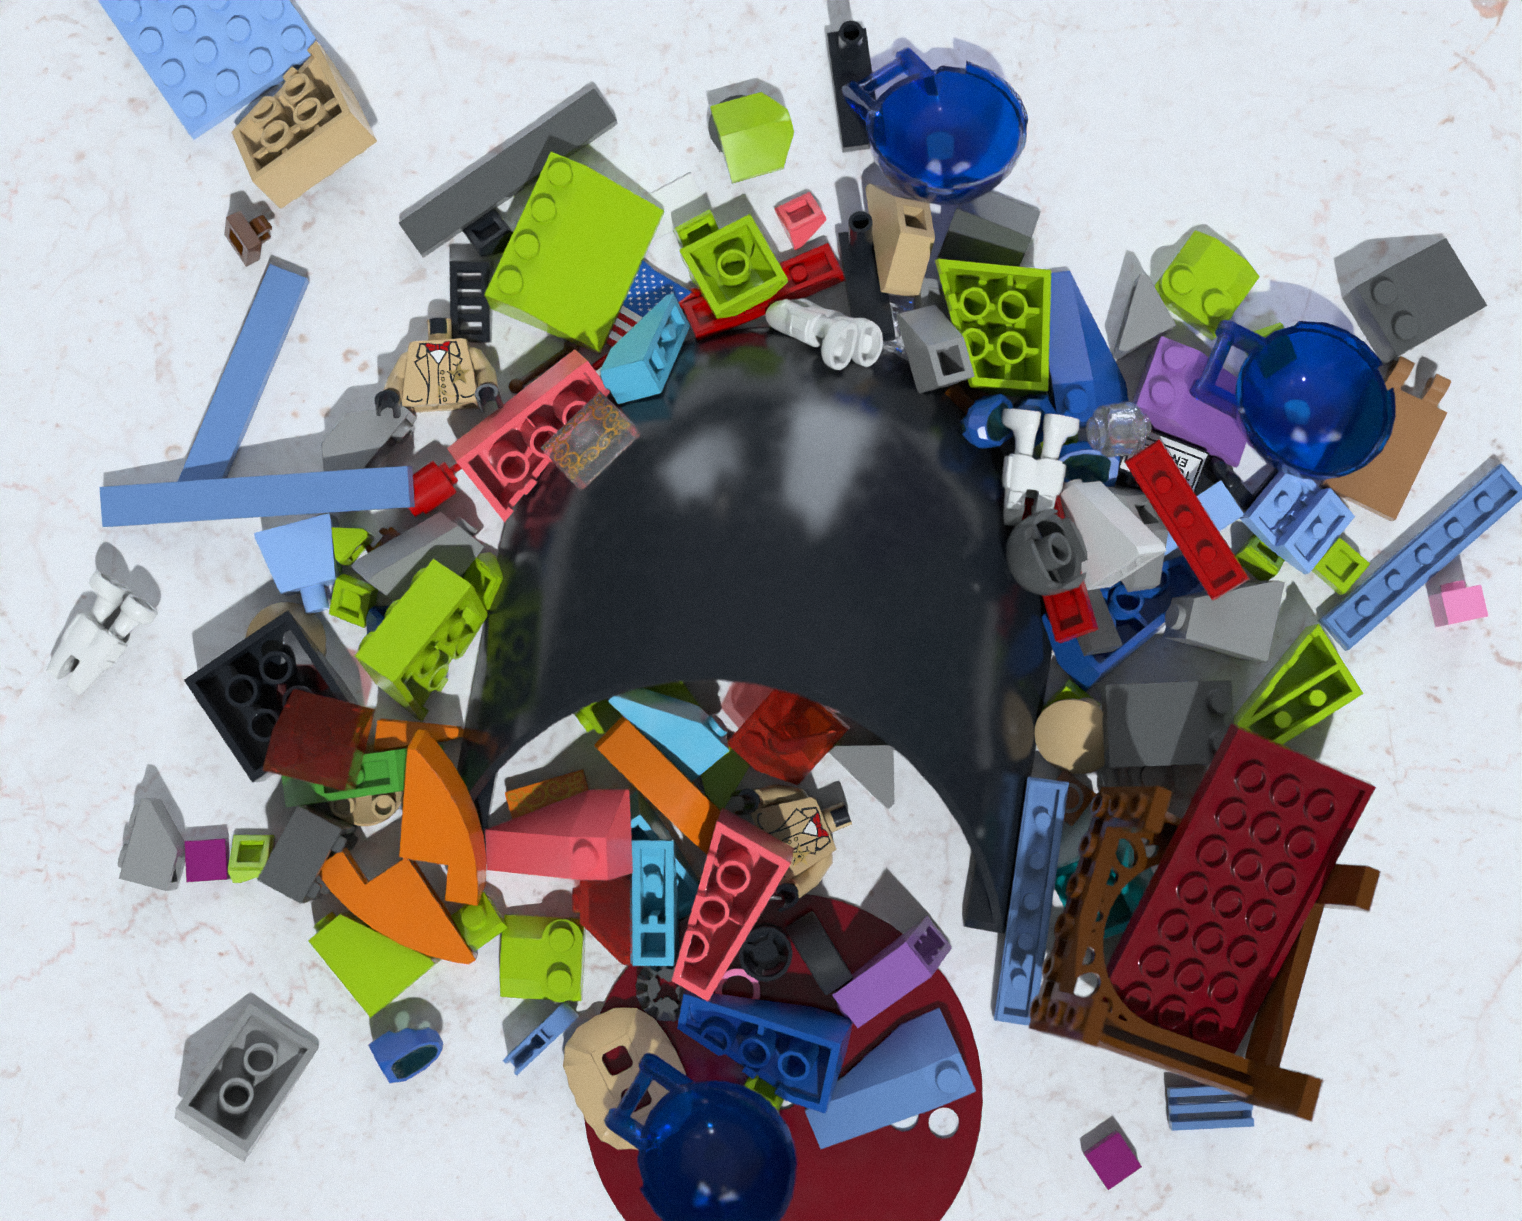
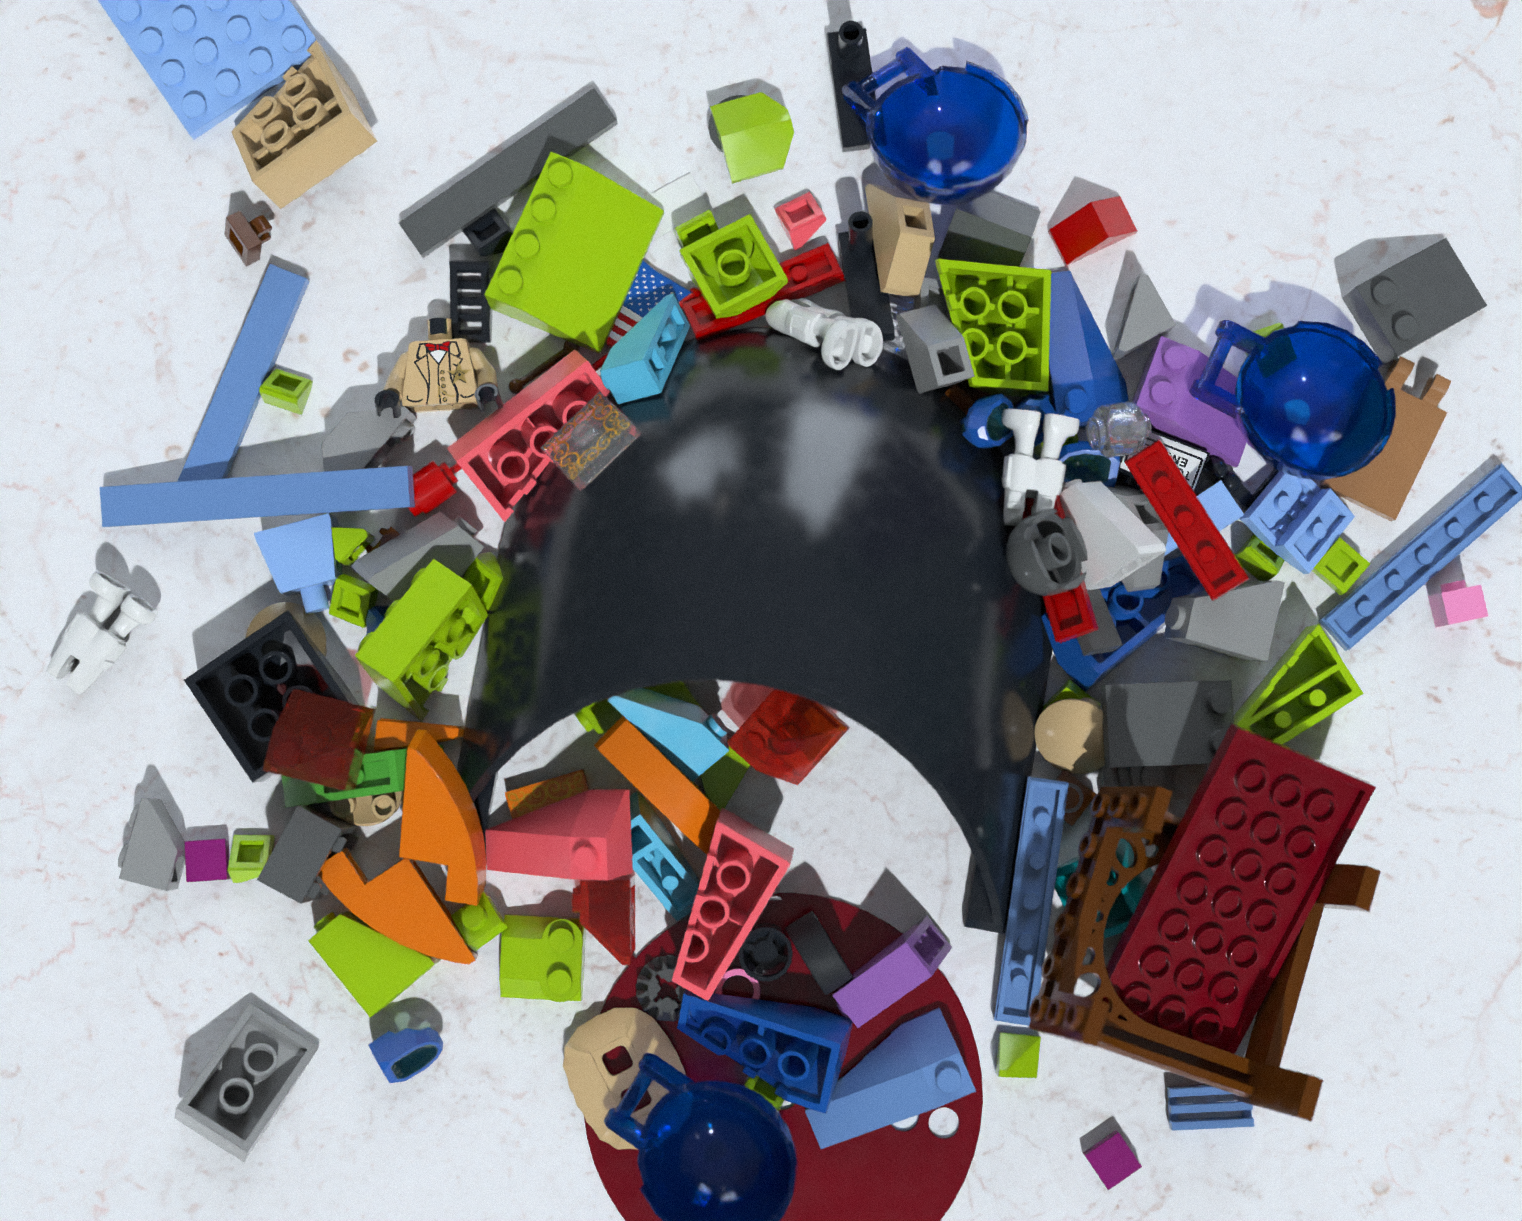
(286, 391): none -> lime slope
(541, 1037): medium blue piece -> none
(654, 903): medium azure slope -> none
(800, 823): tan torso -> none
(870, 767): light grey slope -> none
(1017, 1055): none -> lime slope
(1092, 229): none -> red slope
(1205, 283): lime slope -> none

